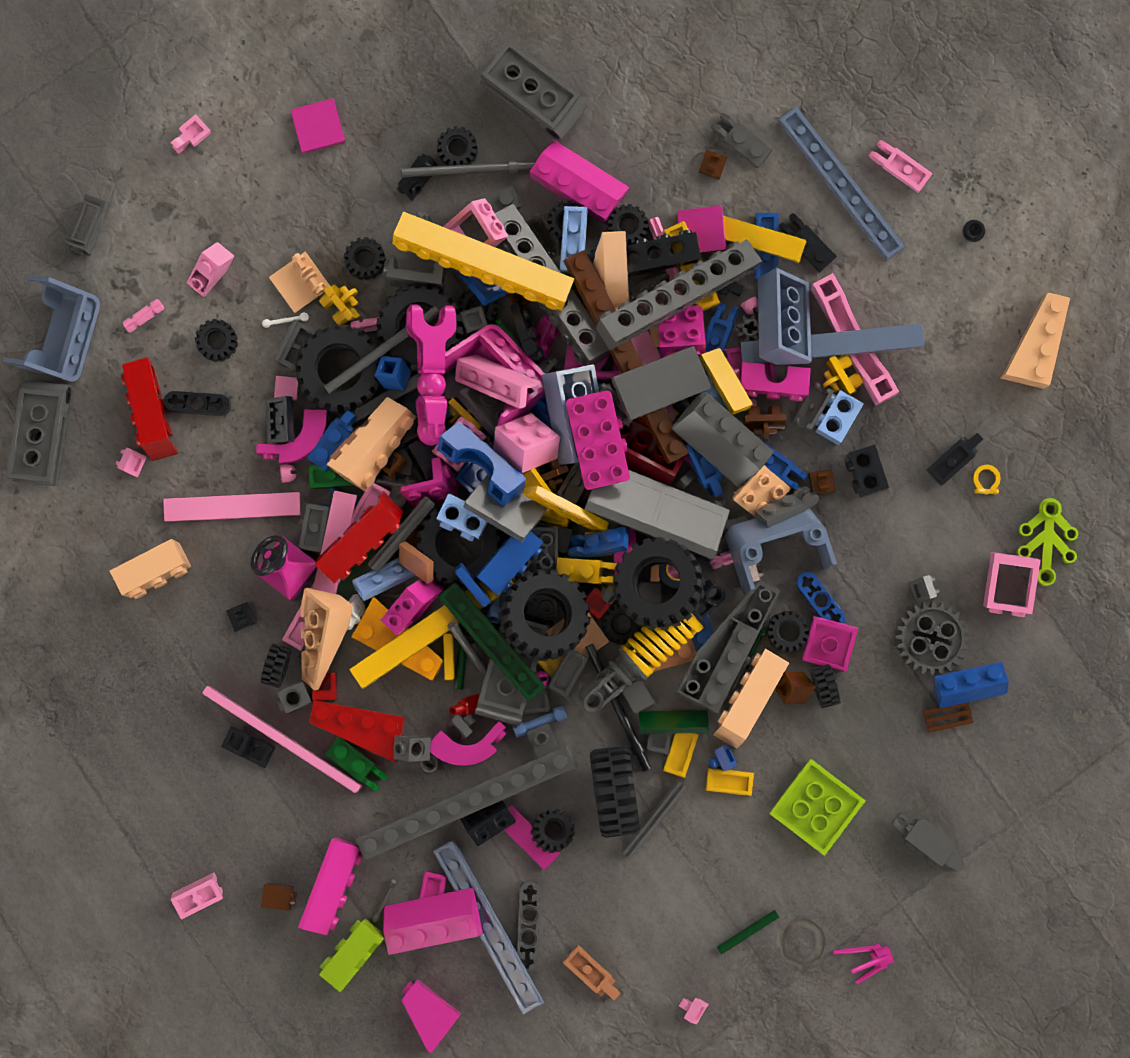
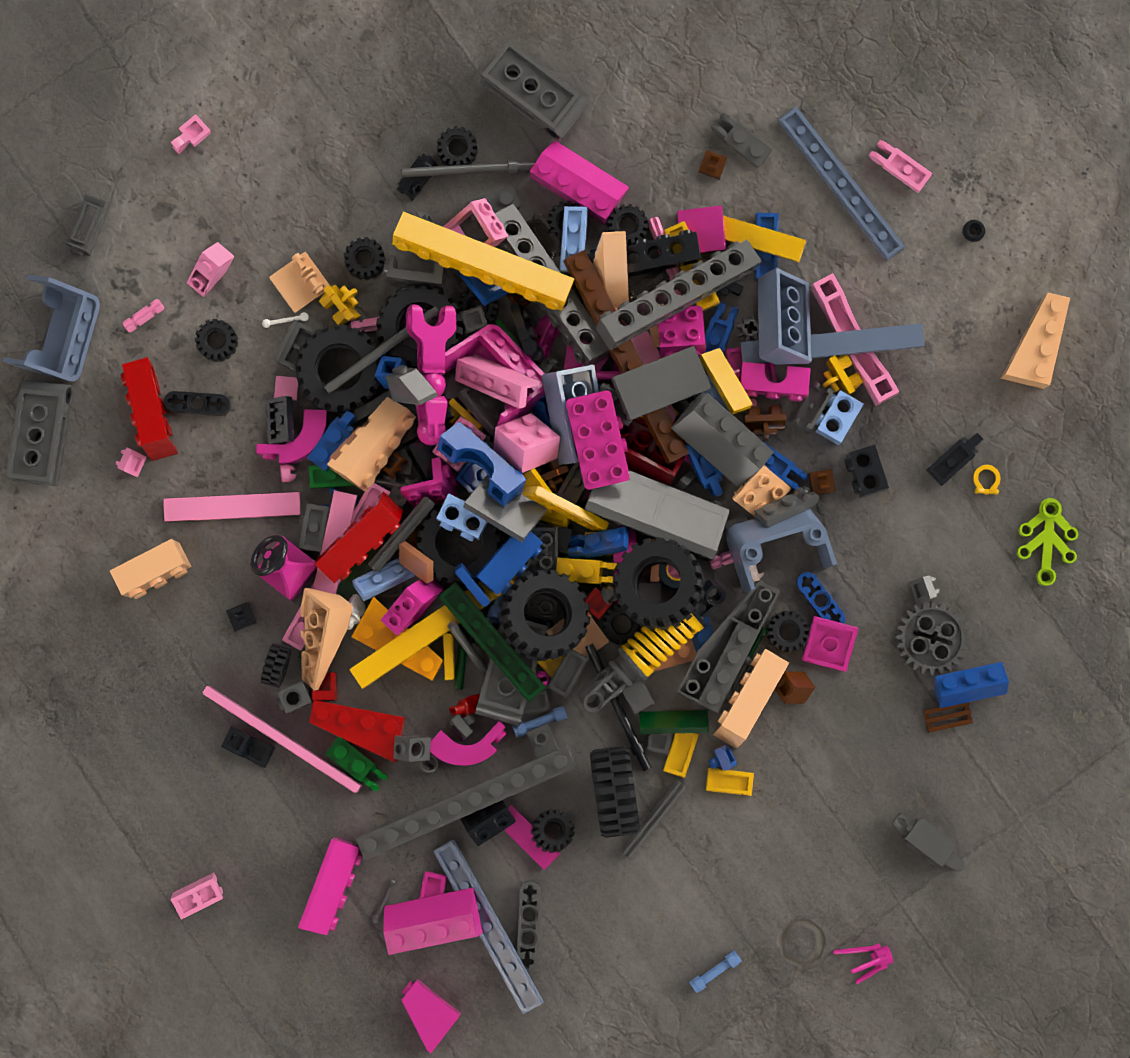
(278, 896): reddish brown brick -> none
(318, 126): dark pink tile -> none
(351, 954): lime wedge -> none
(409, 386): none -> dark grey slope
(591, 972): nougat hinge -> none
(694, 1009): bright pink tile -> none
(698, 983): none -> medium blue bar
(747, 932): dark green bar -> none
(749, 304): bright pink hinge -> none
(815, 249): black hinge -> none
(817, 807): lime plate -> none
(825, 686): black tyre -> none
(1015, 560): bright pink window -> none

